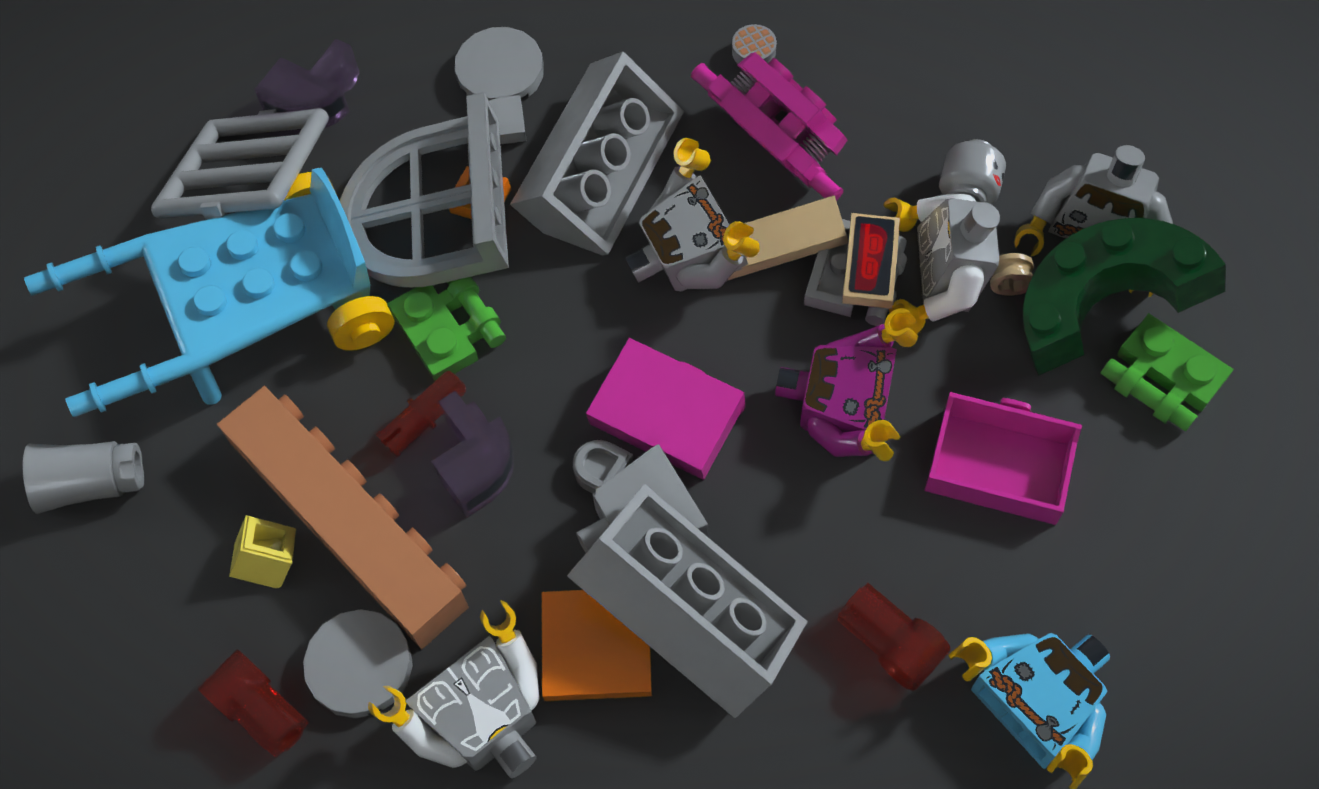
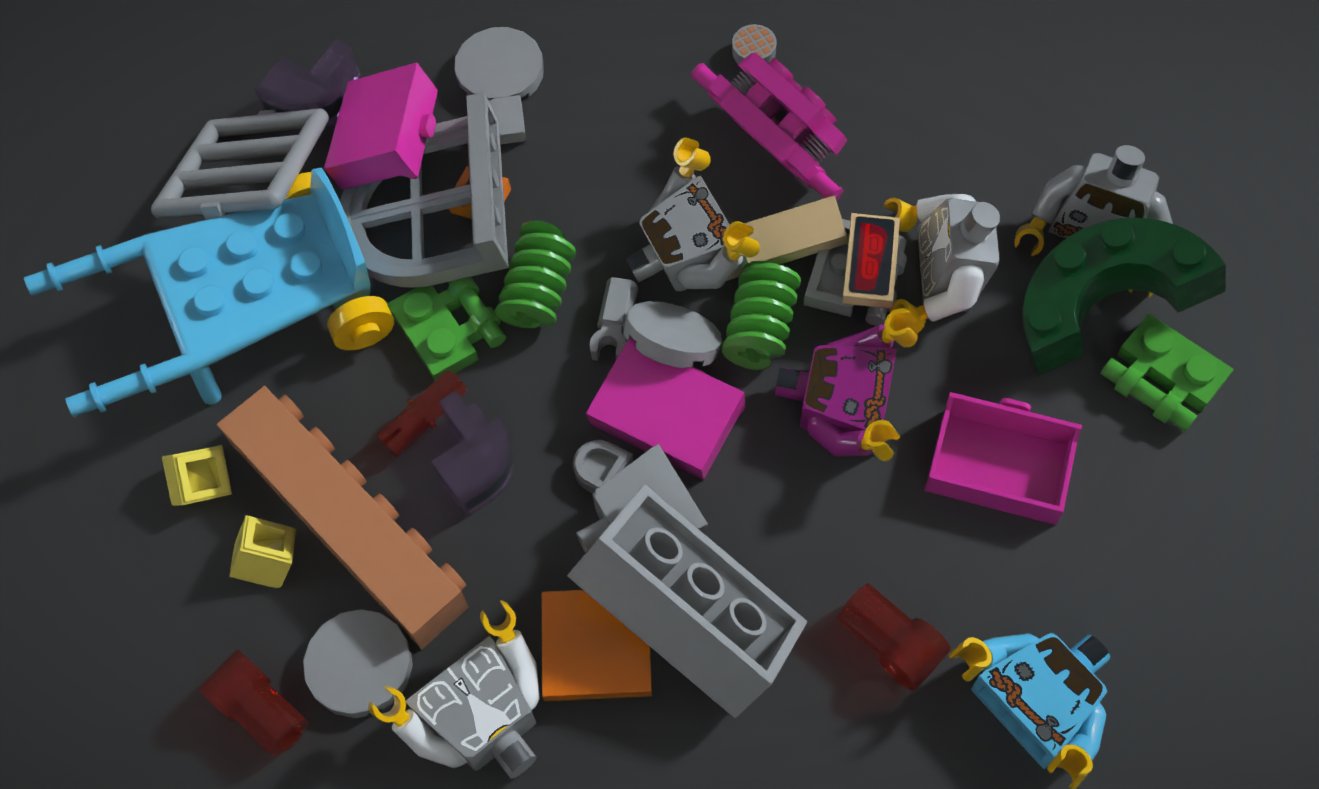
(79, 473): light grey plant -> none
(196, 475): none -> light yellow slope
(382, 127): none -> dark pink container
(535, 276): none -> bright green piece
(598, 155): light grey slope -> none
(617, 300): none -> light grey bar
(672, 334): none -> light grey tile
(761, 315): none -> bright green piece
(973, 170): light grey head -> none
(1012, 274): tan bush -> none

